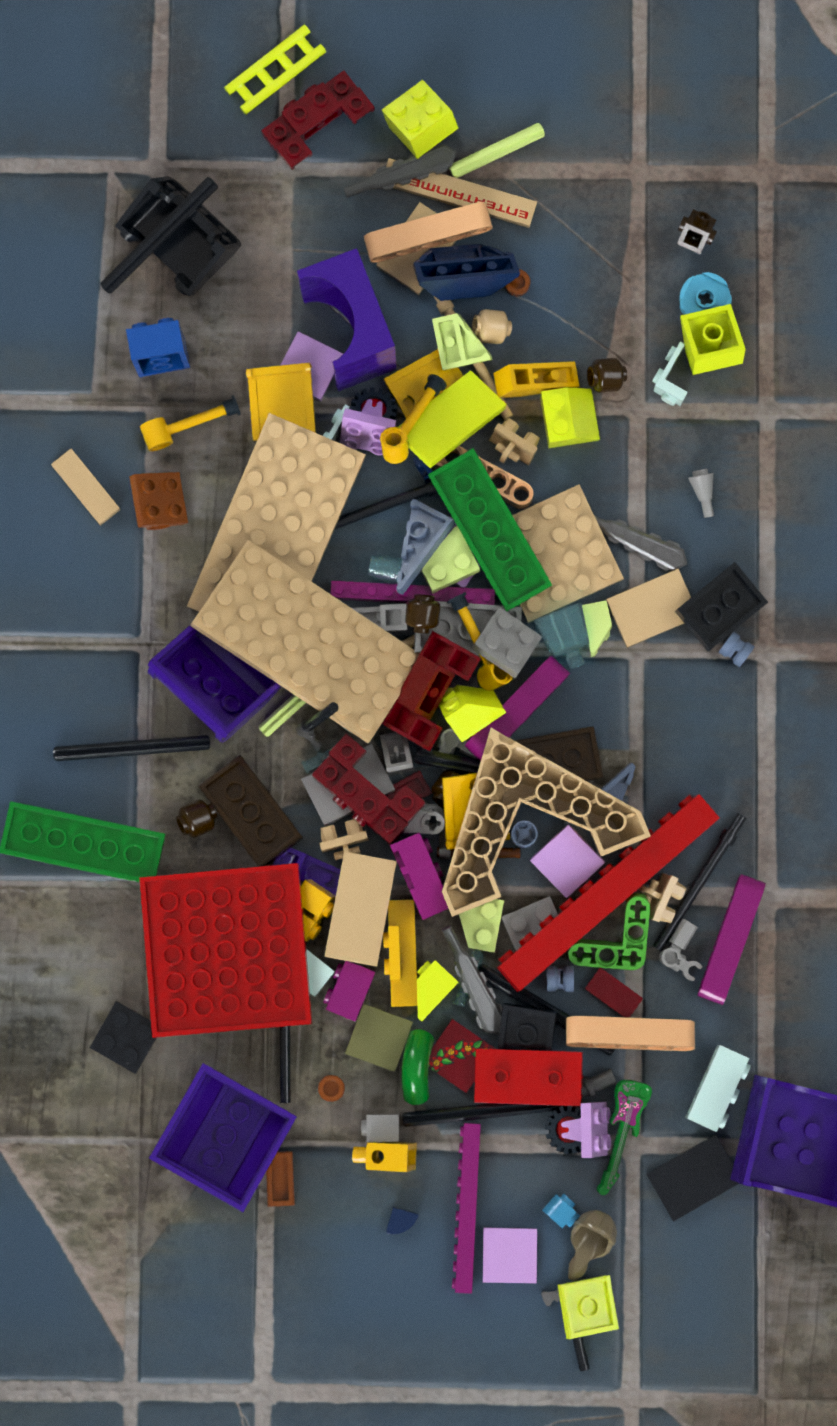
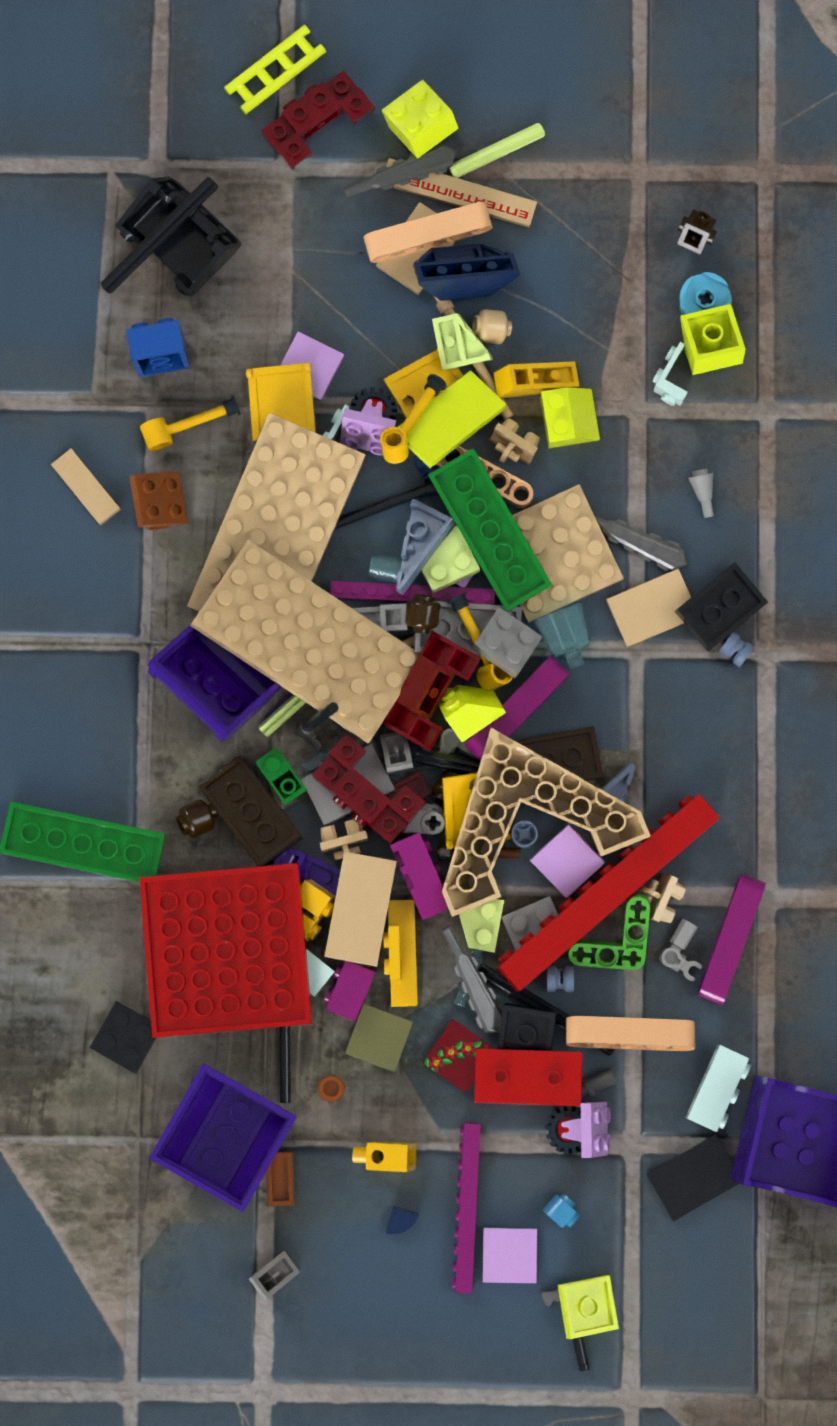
(131, 748): black axle -> none
(274, 1275): none -> light grey slope
(281, 776): none -> green slope
(346, 286): dark purple container -> none
(381, 1127): light grey brick -> none
(415, 1067): green cylinder -> none
(432, 987): neon yellow slope -> none
(471, 1112): black axle -> none
(519, 285): dark orange tile -> none
(592, 1238): dark tan piece -> none
(597, 624): yellowish green slope -> none
(606, 375): dark brown head -> none
(613, 993): dark red tile -> none
(630, 1101): green piece -> none
(726, 838): black bar -> none

